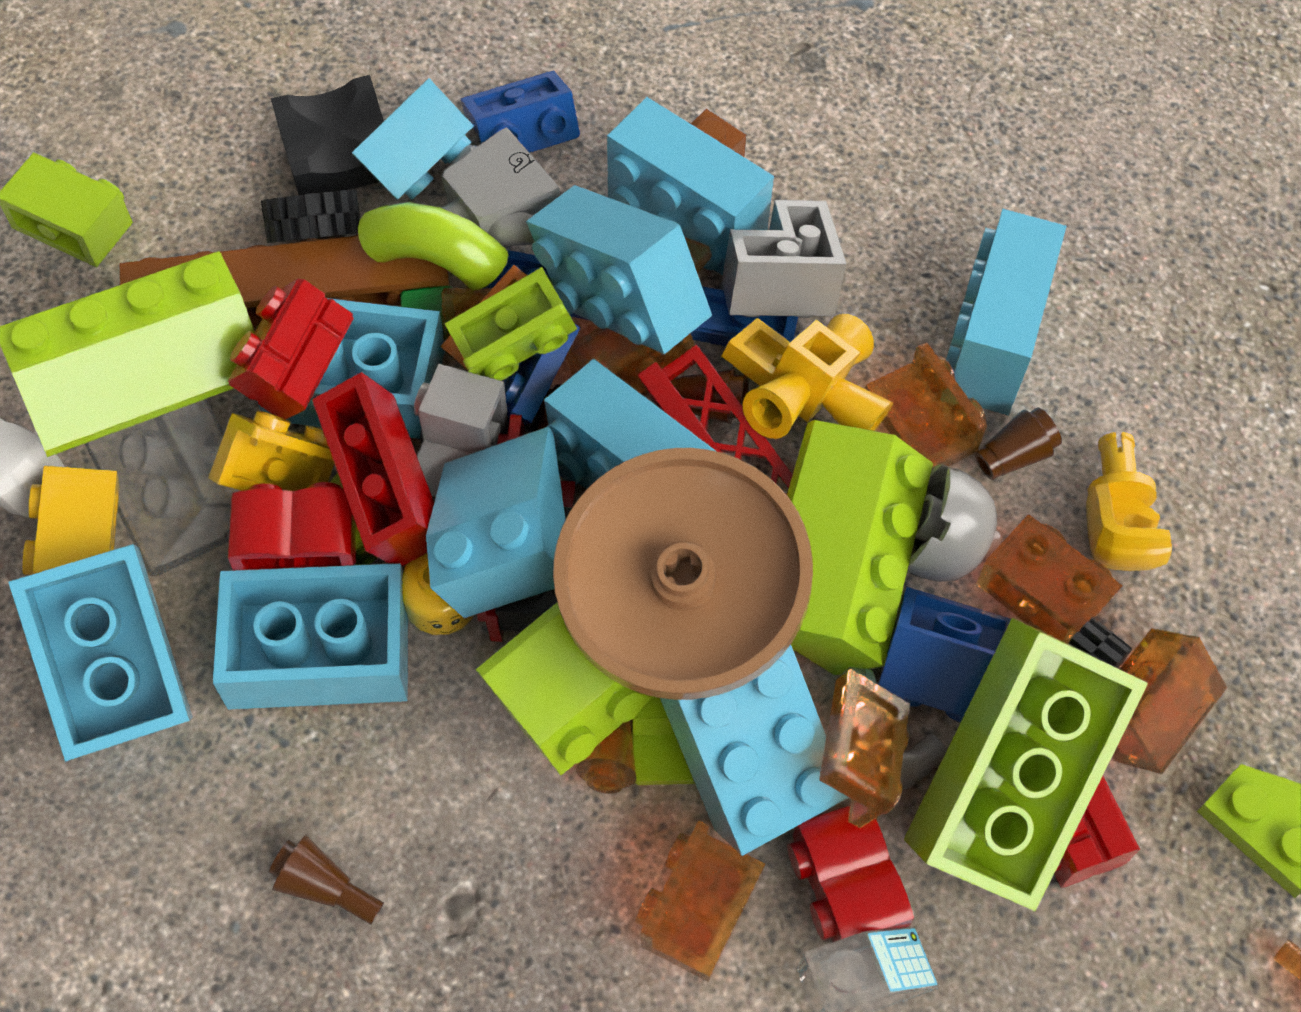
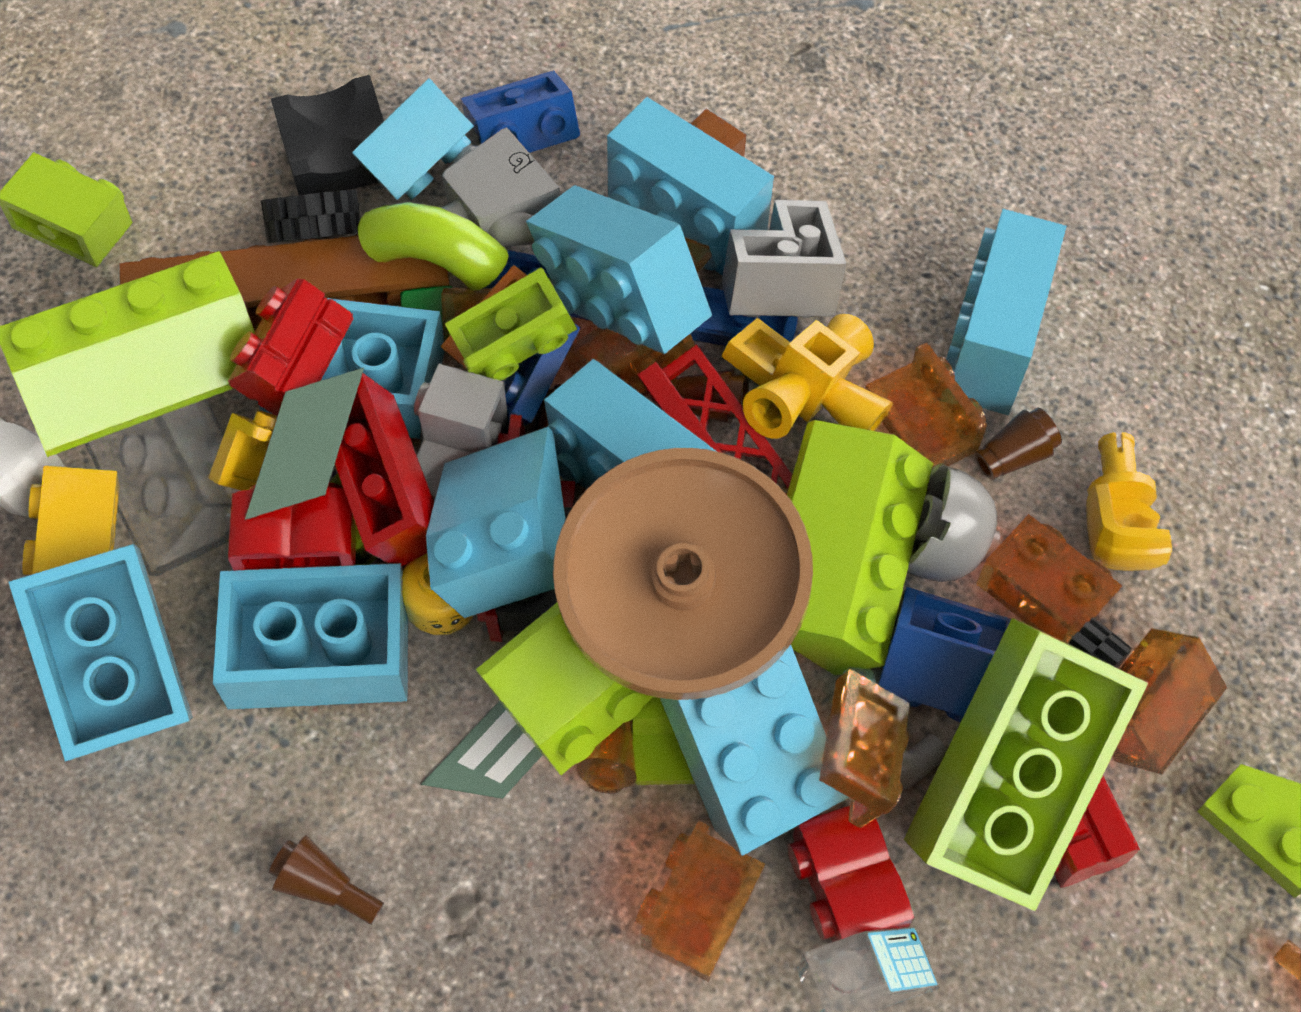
(304, 443): none -> sand green sticker
(488, 758): none -> sand green sticker

